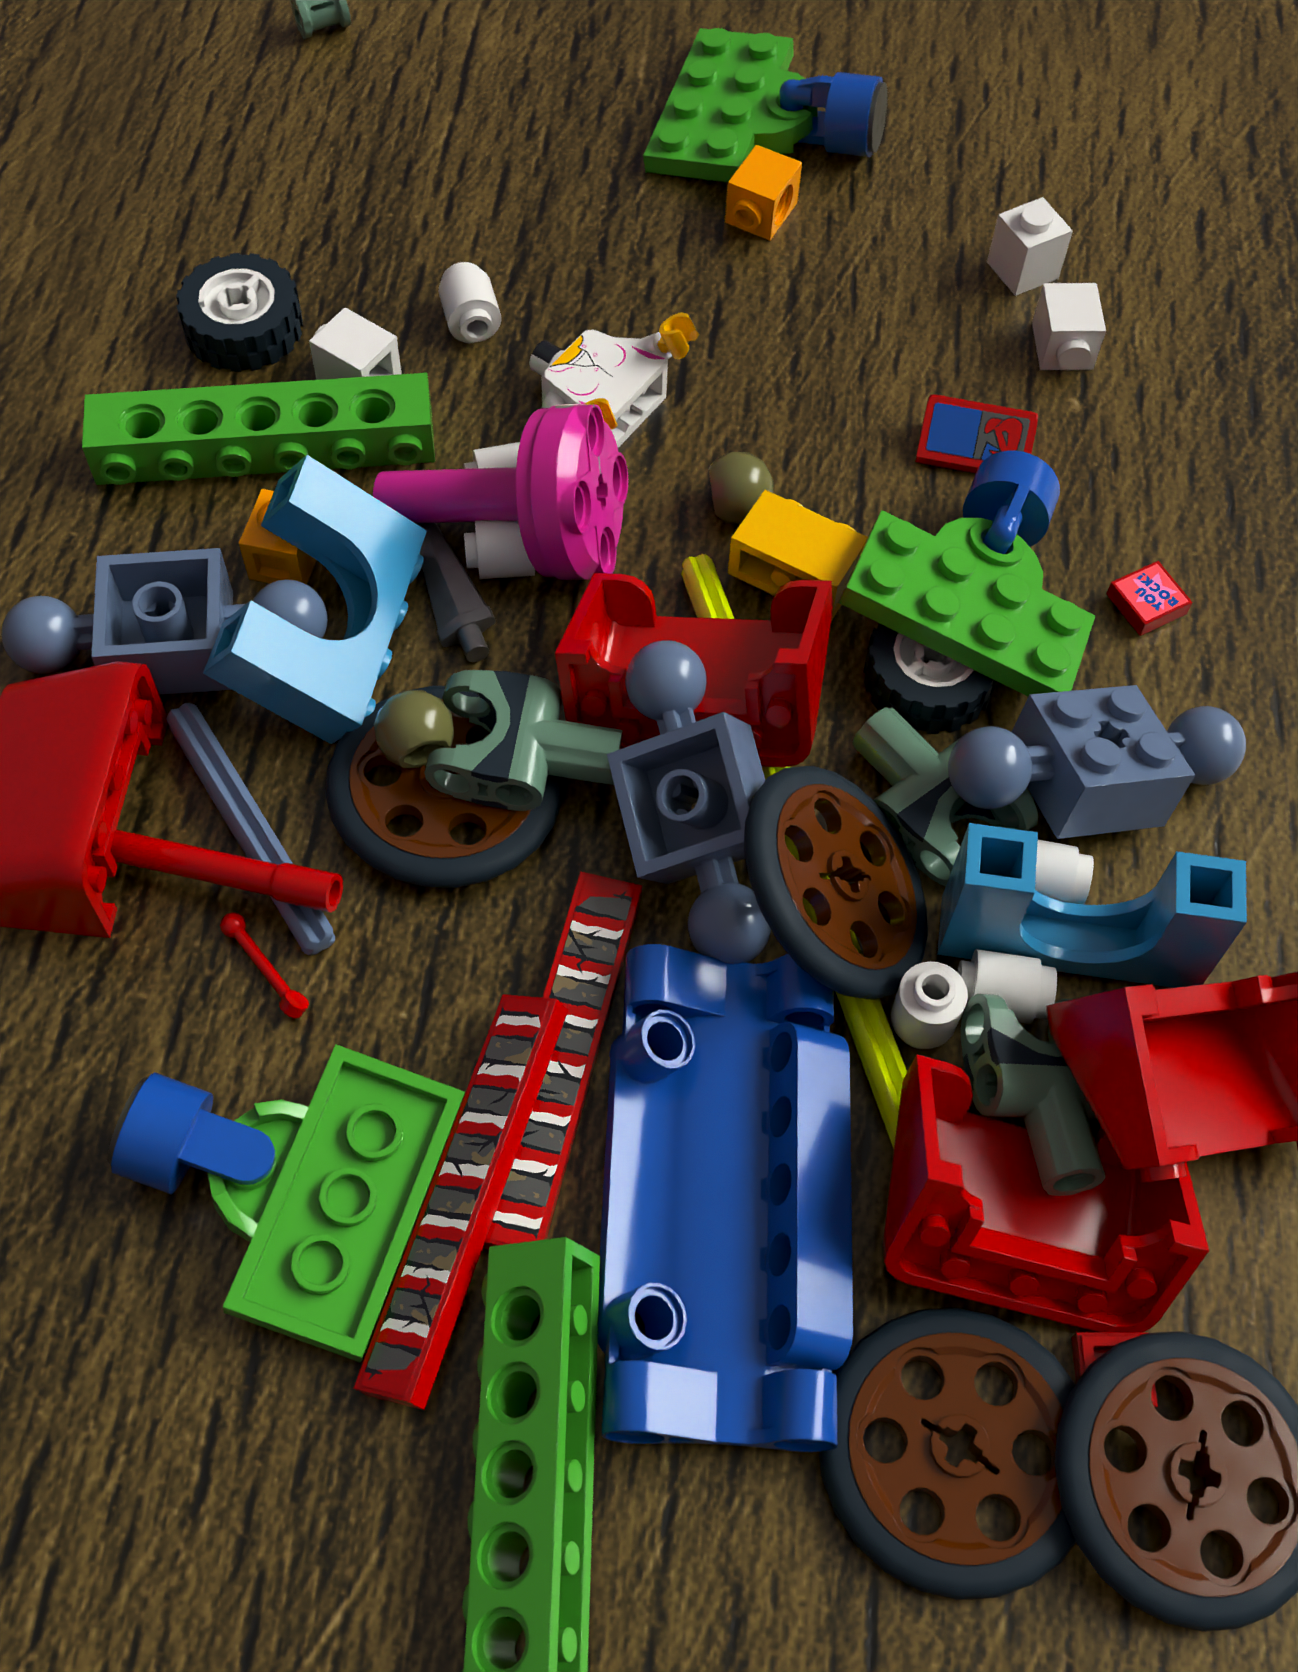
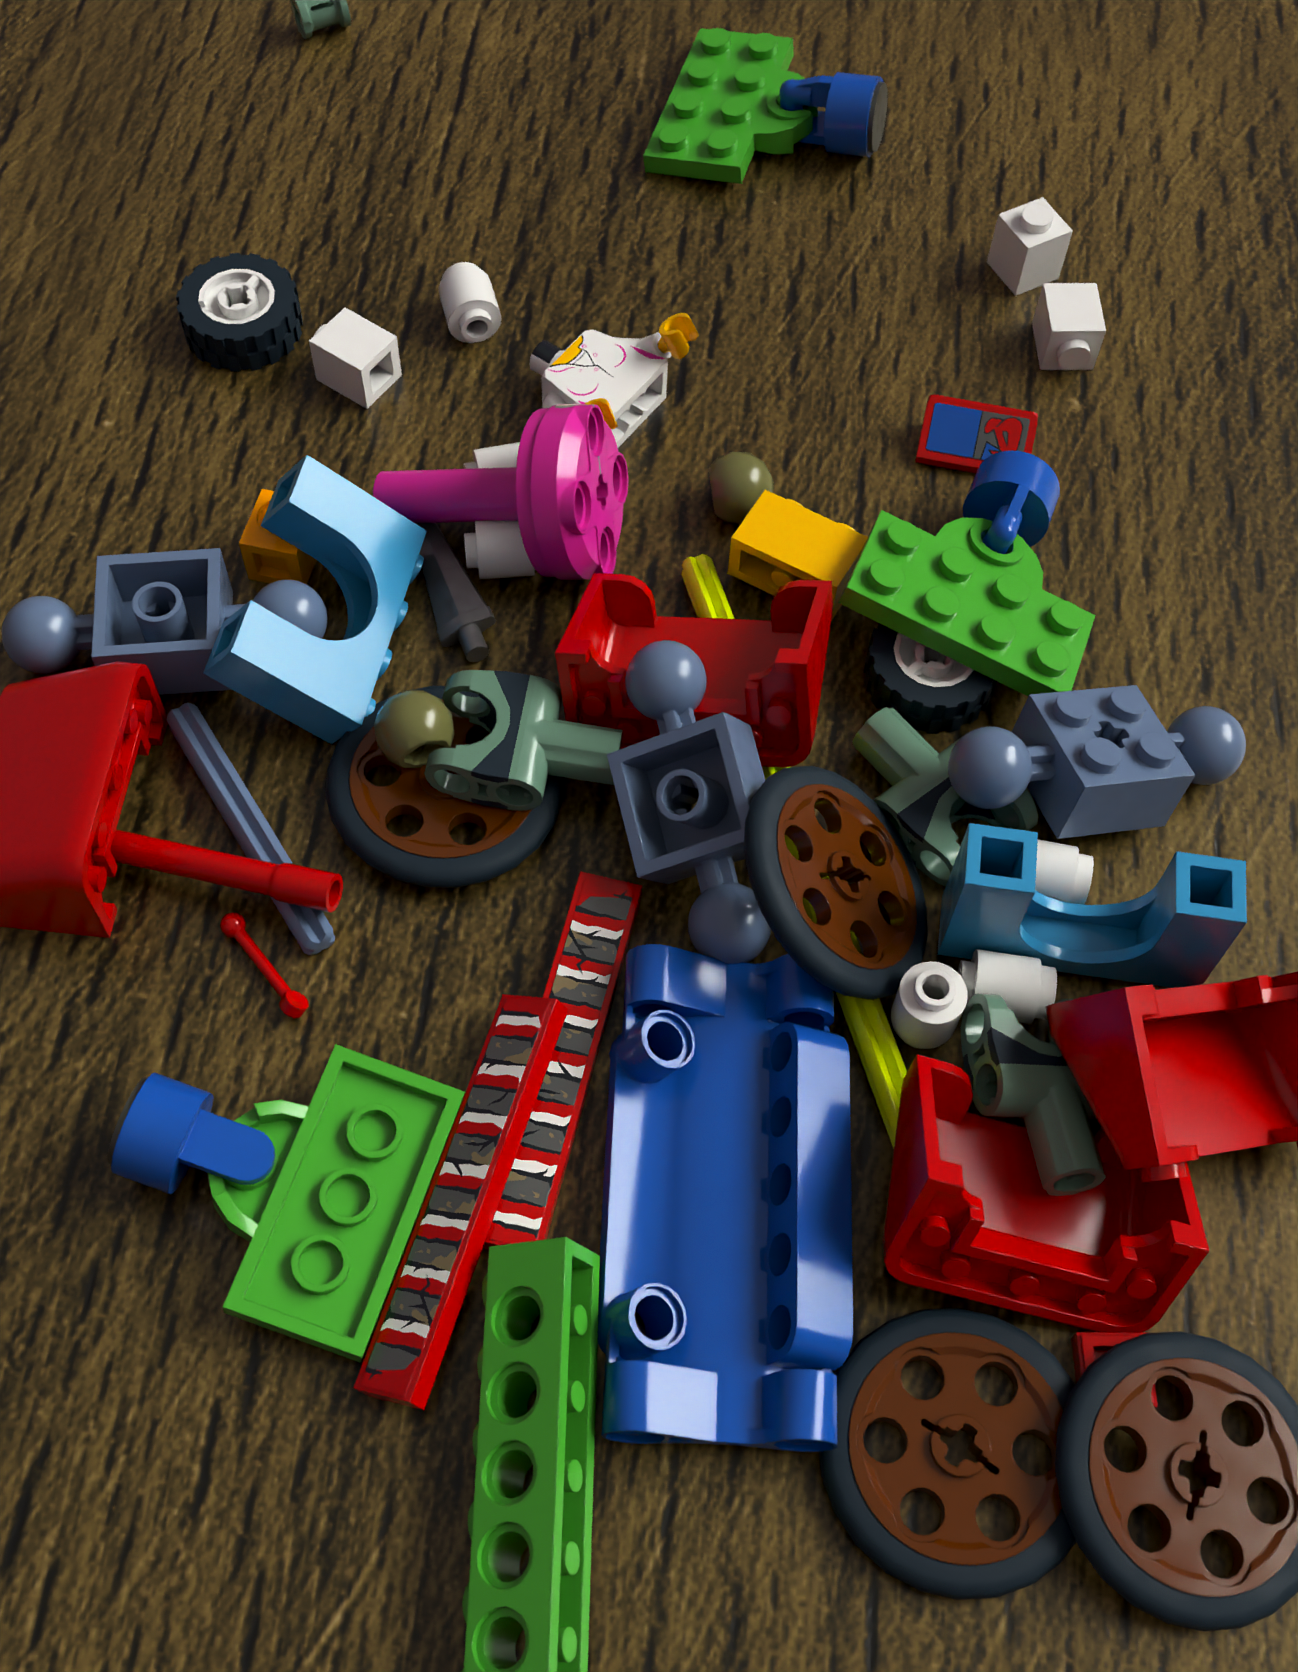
(257, 428): bright green brick -> none
(763, 192): light orange brick -> none
(1149, 598): tile -> none

